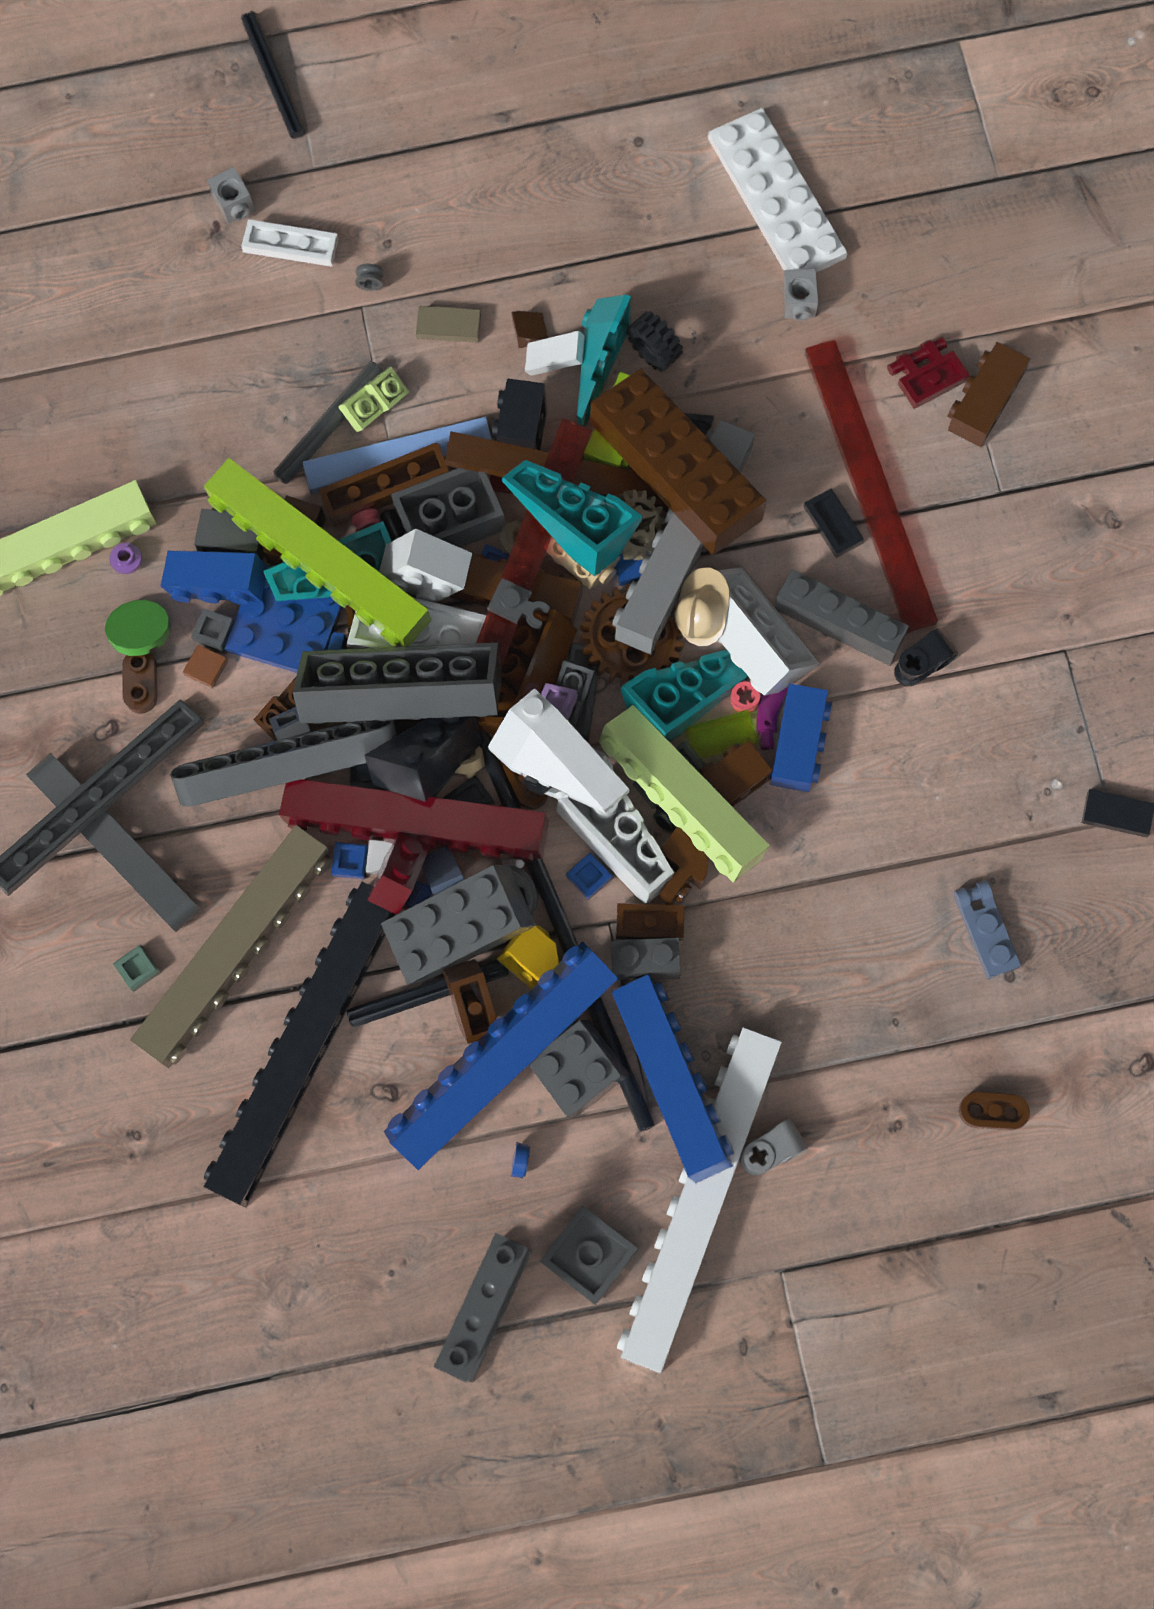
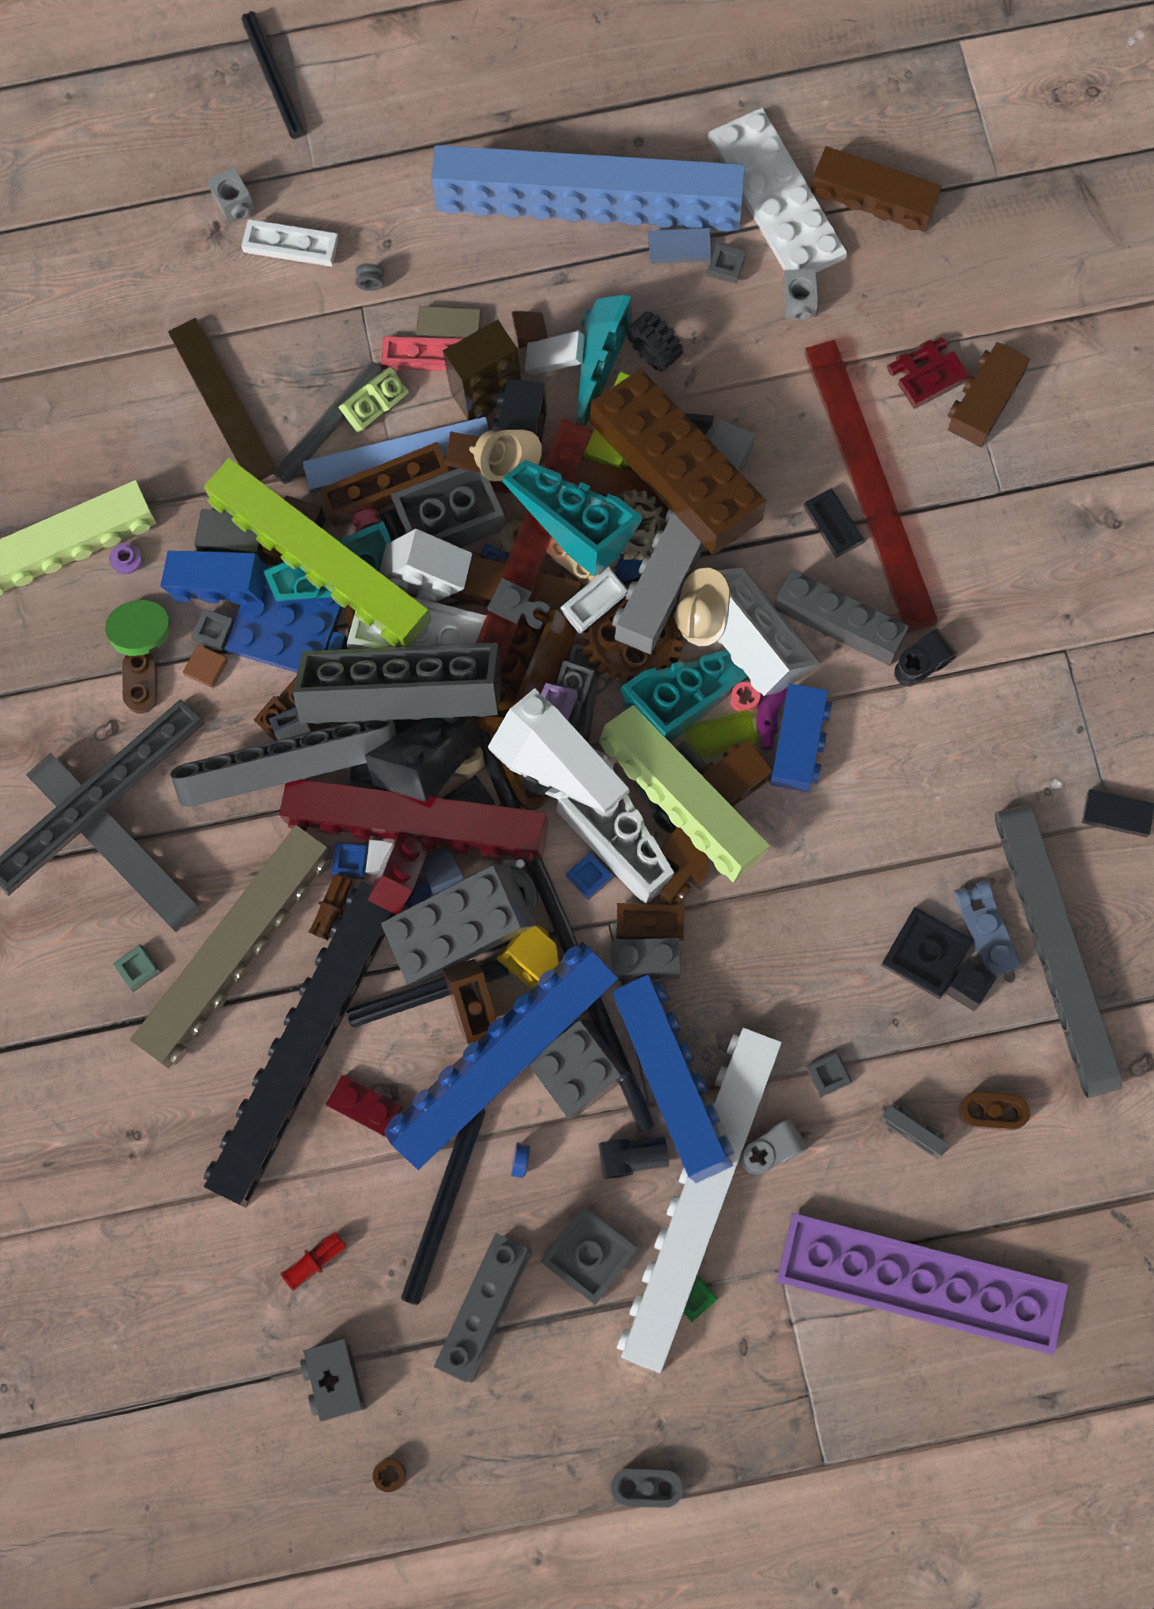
(222, 399): none -> dark brown tile
(313, 1261): none -> red axle
(330, 906): none -> reddish brown axle
(339, 1360): none -> dark grey brick
(362, 1105): none -> dark red plate
(383, 1465): none -> reddish brown bush
(415, 352): none -> coral tile
(441, 1210): none -> black axle
(480, 368): none -> dark brown brick
(503, 450): none -> tan piece
(587, 187): none -> medium blue brick
(594, 600): none -> white tile
(625, 1157): none -> black piece
(647, 1488): none -> dark grey plate
(679, 245): none -> sand blue tile
(699, 1299): none -> green tile
(726, 263): none -> dark grey plate
(828, 1074): none -> dark grey tile
(875, 189): none -> reddish brown brick
(922, 1283): none -> medium lavender plate
(925, 1138): none -> dark grey plate
(927, 953): none -> black tile
(971, 984): none -> black brick
(1058, 951): none -> dark grey beam

